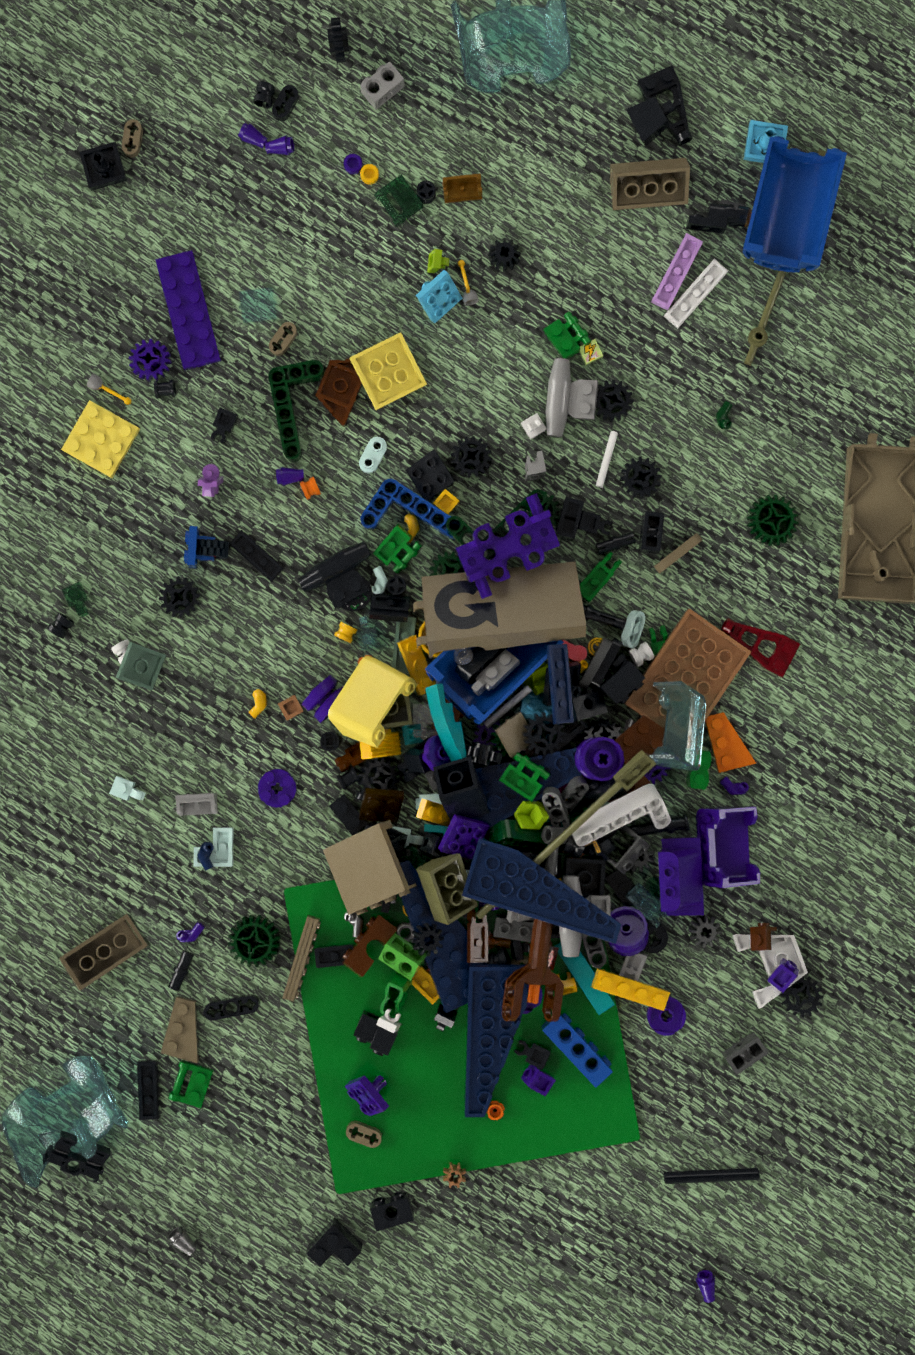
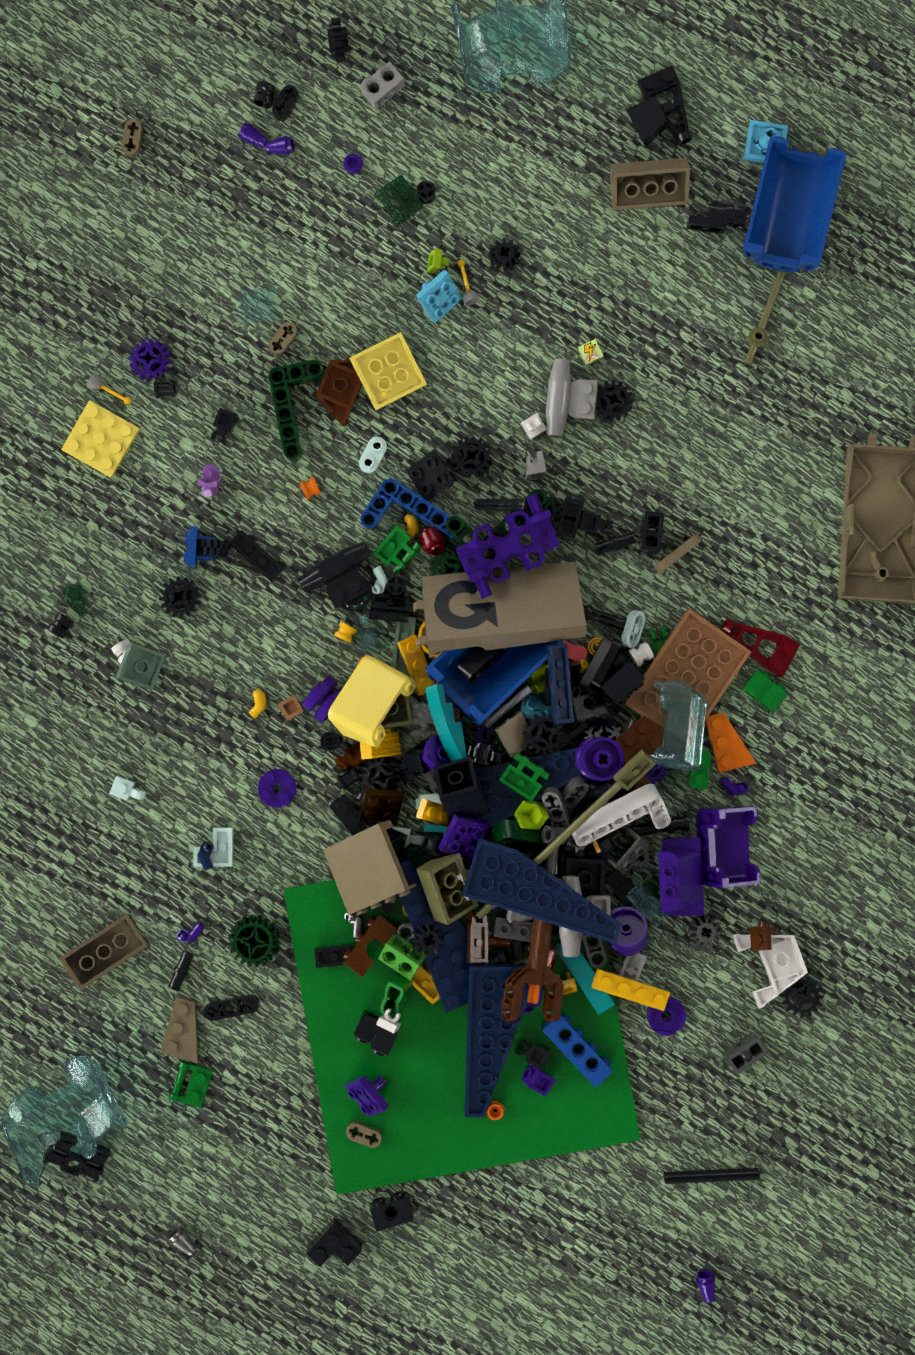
(101, 159): black plate -> none
(148, 1089): black tile -> none
(188, 310): dark purple plate -> none
(196, 804): light grey hinge -> none
(288, 475): dark purple cone -> none
(301, 958): dark tan piece -> none
(369, 174): yellow tile -> none
(408, 734): teal tile -> none
(432, 540): none -> dark red head
(444, 1019): black tile -> none
(446, 502): yellow plate -> none
(454, 1180): medium nougat gear -> none
(462, 188): pearl gold hinge -> none
(463, 656): clear plate -> none
(495, 672): light grey hinge -> none
(501, 504): none -> black axle
(562, 340): green plate -> none
(597, 578): green hinge -> none
(606, 459): white bar -> none
(637, 470): black gear -> none
(656, 945): black gear -> none
(677, 271): lavender plate -> none
(696, 293): white tile -> none
(722, 417): dark green arm -> none
(764, 691): none -> green brick
(773, 527): dark green gear -> none
(783, 975): dark purple bracket -> none

